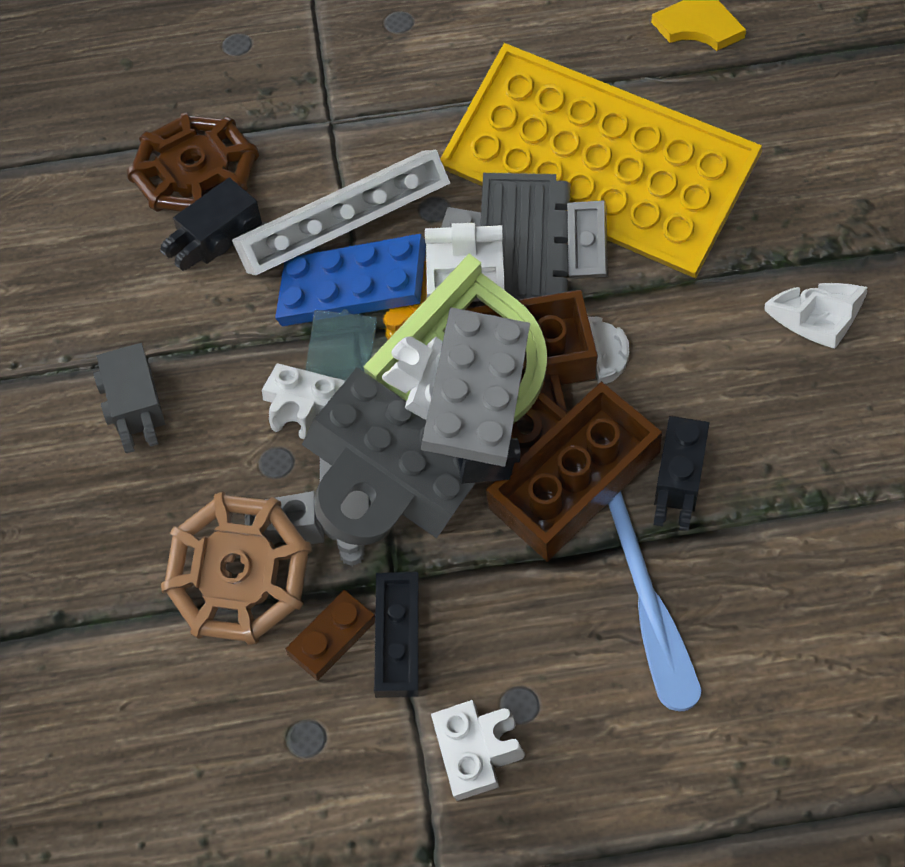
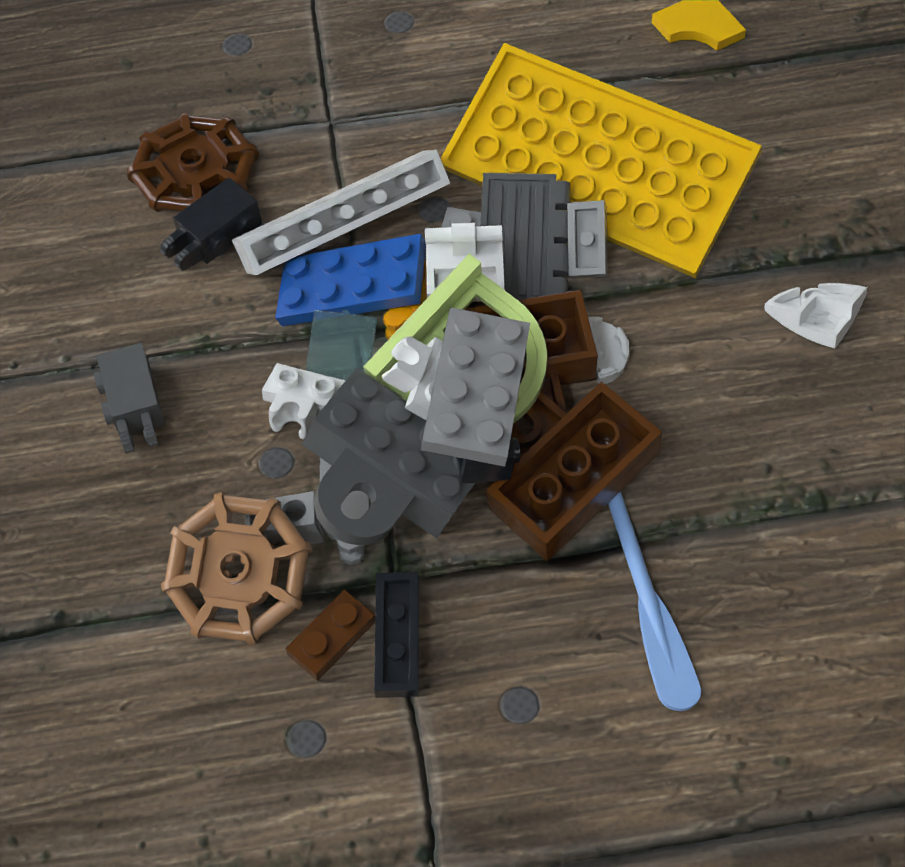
(473, 746): white plate -> none
(680, 469): black hinge -> none

